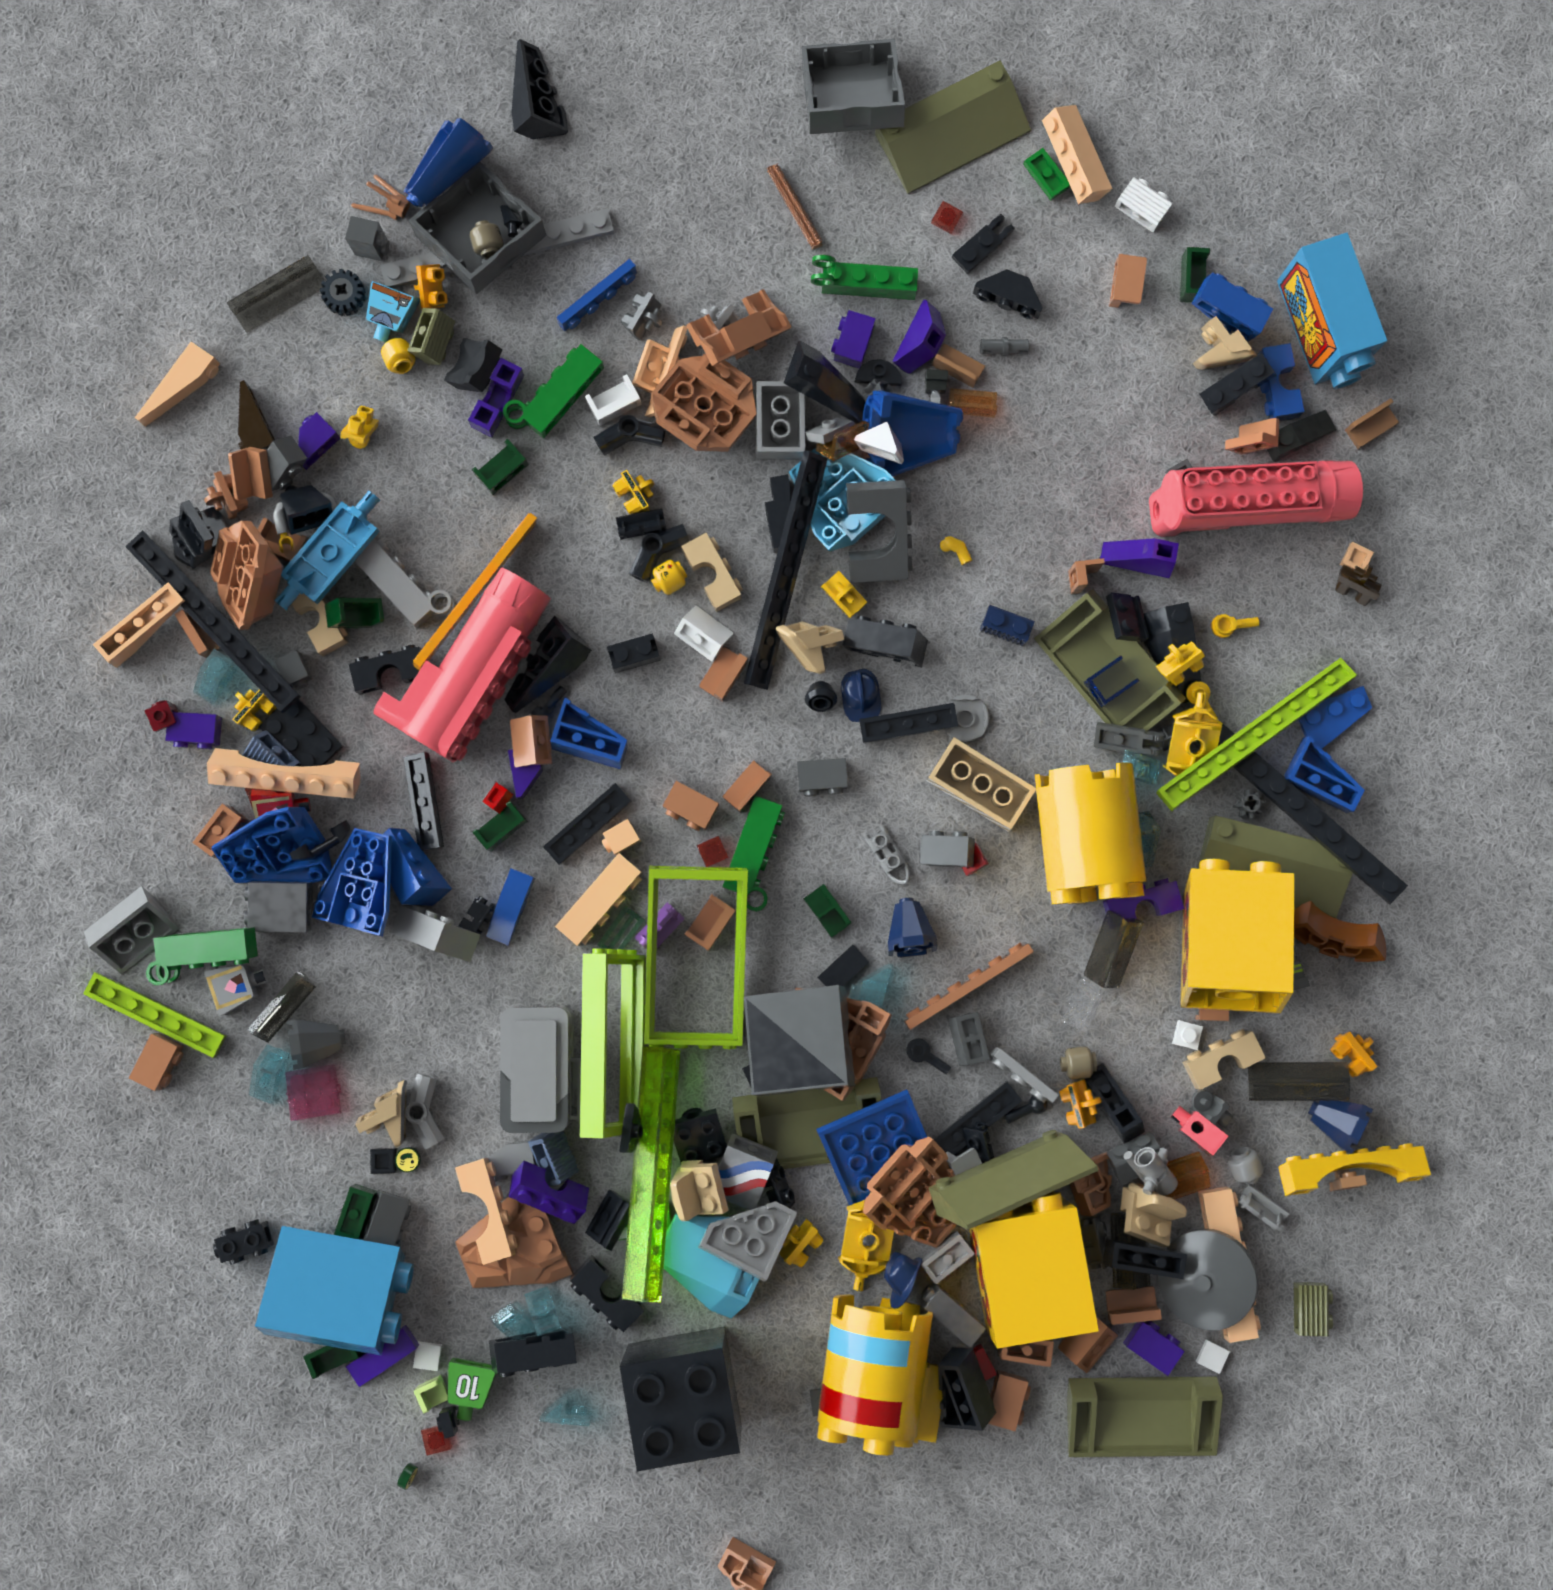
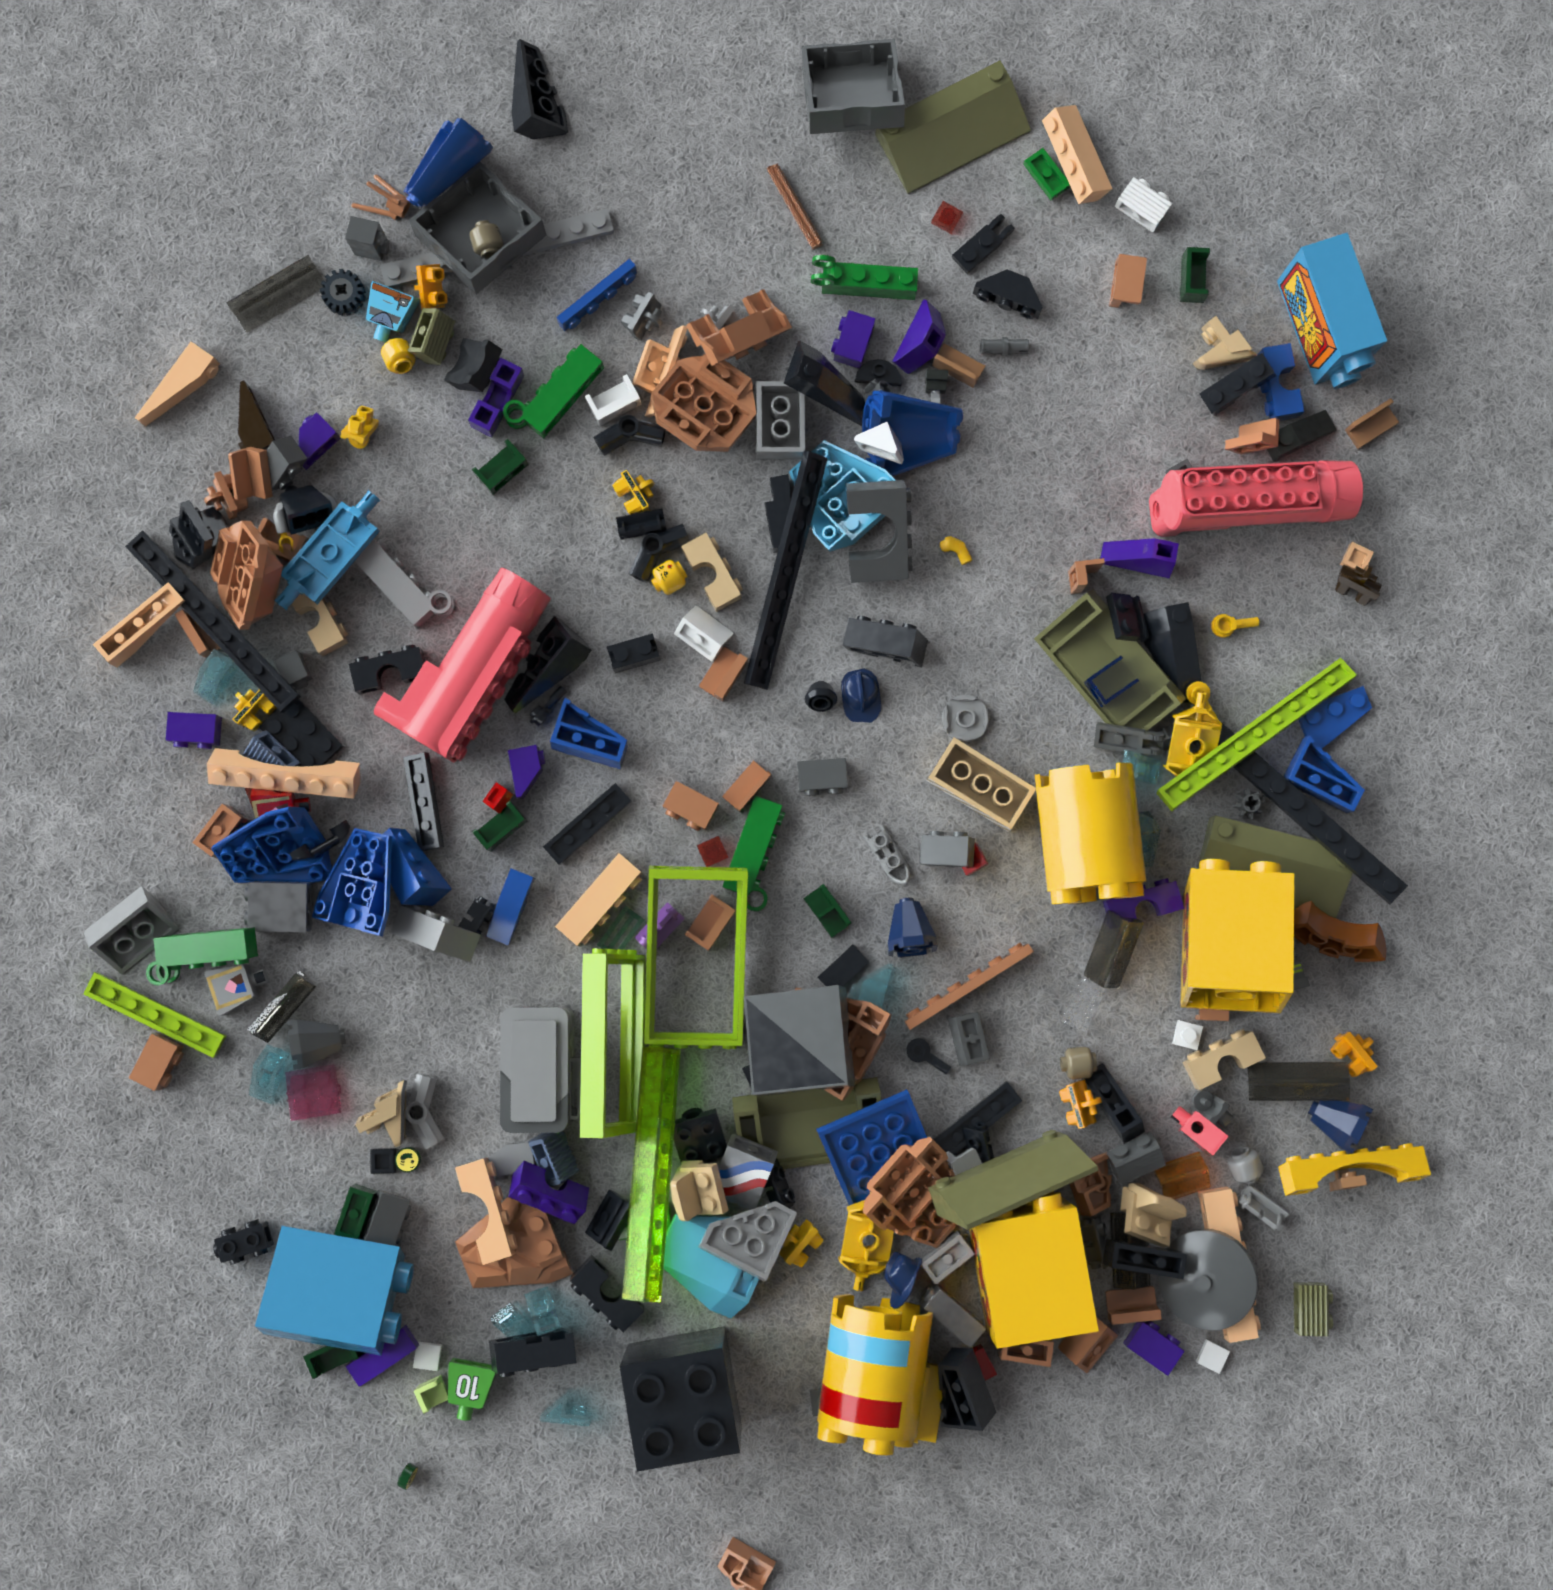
(161, 715): dark red bracket -> none
(354, 613): dark green panel -> none
(434, 1441): clear red plate -> none
(448, 1422): black plate -> none
(475, 591): light orange tile -> none
(510, 220): black bar -> none
(531, 741): nougat panel -> none
(620, 837): light nougat brick -> none
(631, 1130): black plate -> none
(806, 643): tan piece -> none
(826, 431): light grey plate -> none
(842, 442): clear orange panel -> none
(844, 594): yellow hips -> none
(908, 723): black plate -> none
(974, 402): clear orange panel -> none
(1006, 625): dark blue brick -> none
(1008, 1397): nougat brick -> none
(1022, 1075): light grey plate -> none
(1033, 1105): black bar -> none
(1143, 1416): olive slope -> none
(1152, 1170): light grey pin -> none
(1180, 660): yellow hips -> none
(1232, 306): blue wedge -> none

